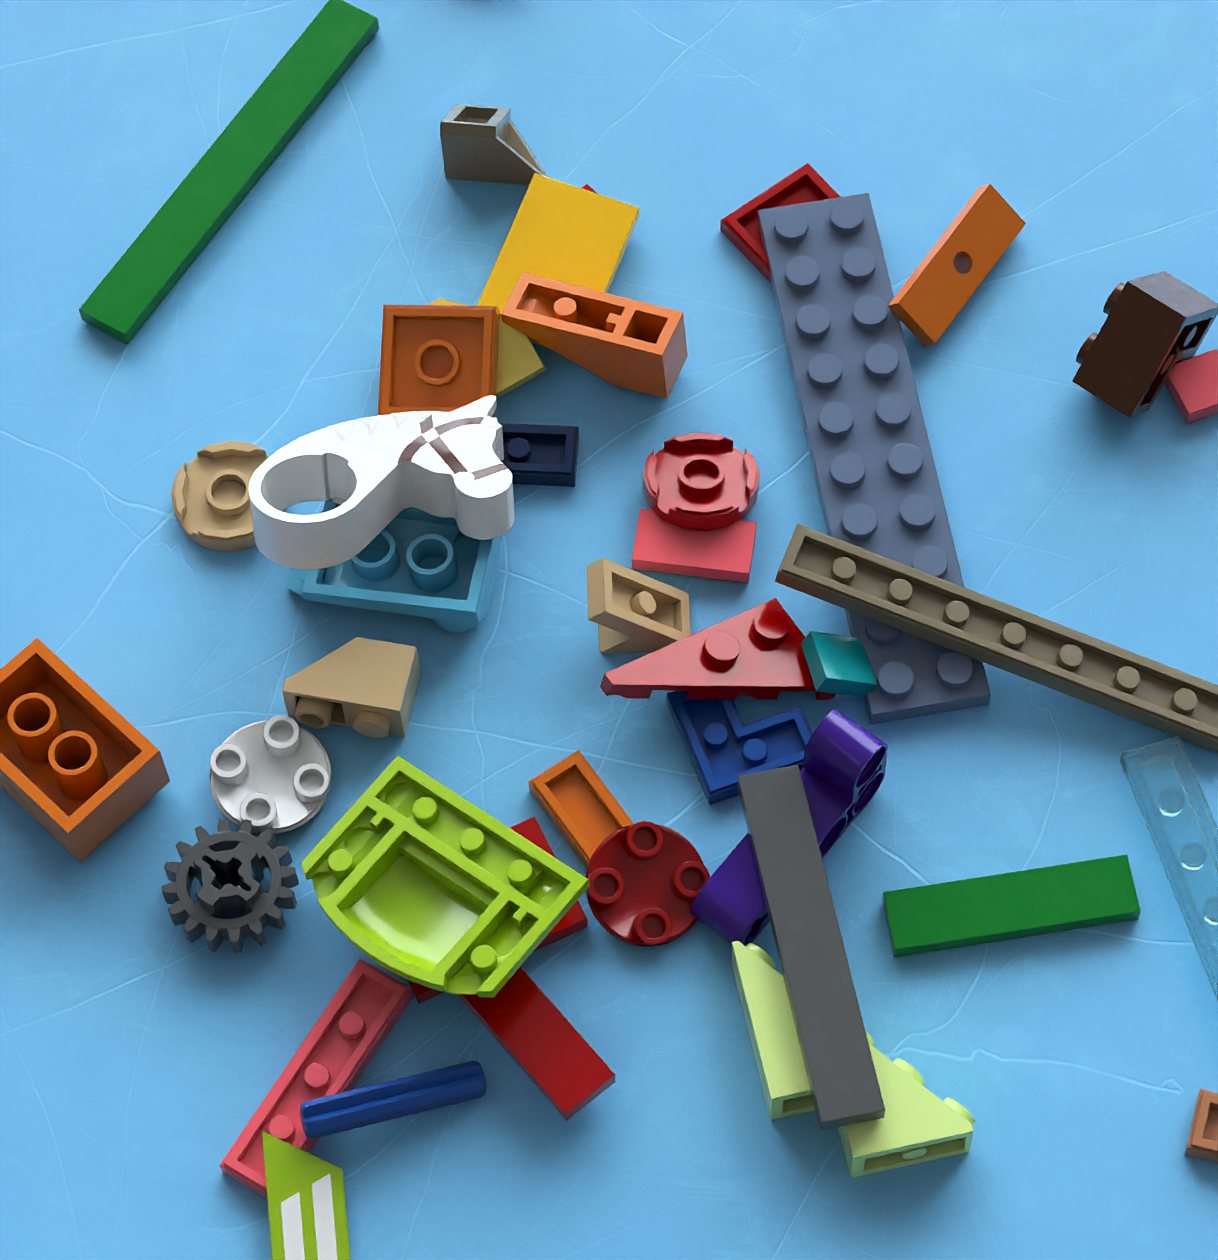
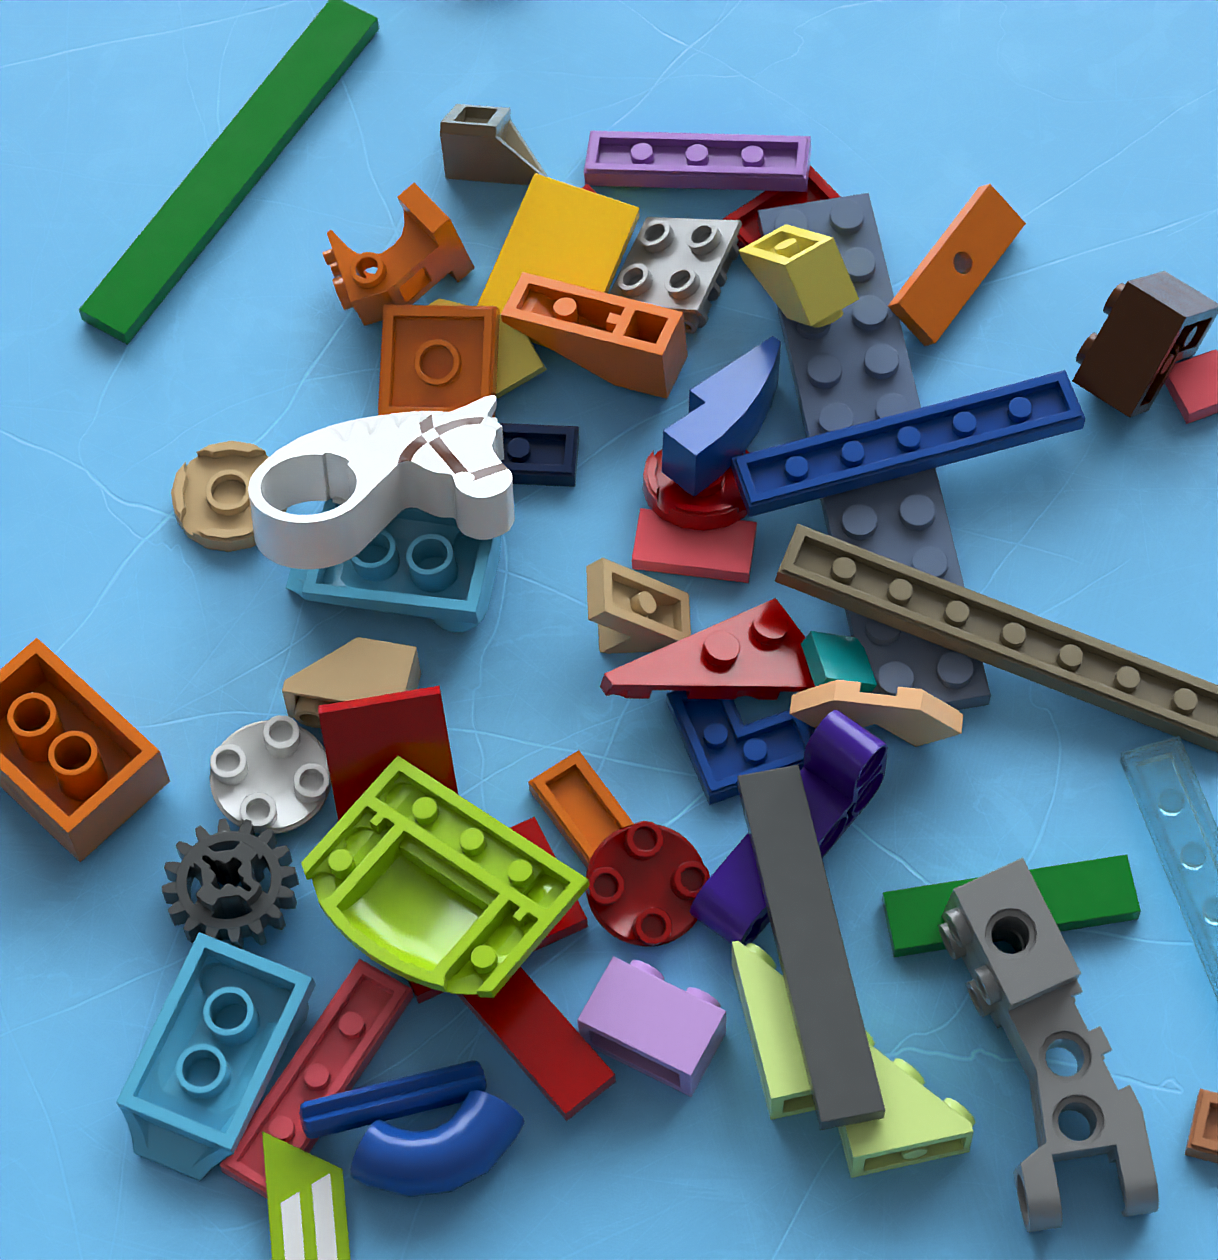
(211, 1055): none -> medium azure slope
(372, 731): none -> red tile
(405, 270): none -> orange tile
(440, 1157): none -> blue cylinder
(653, 1024): none -> lavender piece
(679, 265): none -> light grey hinge
(698, 161): none -> medium lavender tile
(721, 418): none -> blue slope
(802, 274): none -> light yellow slope
(907, 443): none -> blue tile
(909, 715): none -> light nougat tile
(1035, 1005): none -> light grey brick

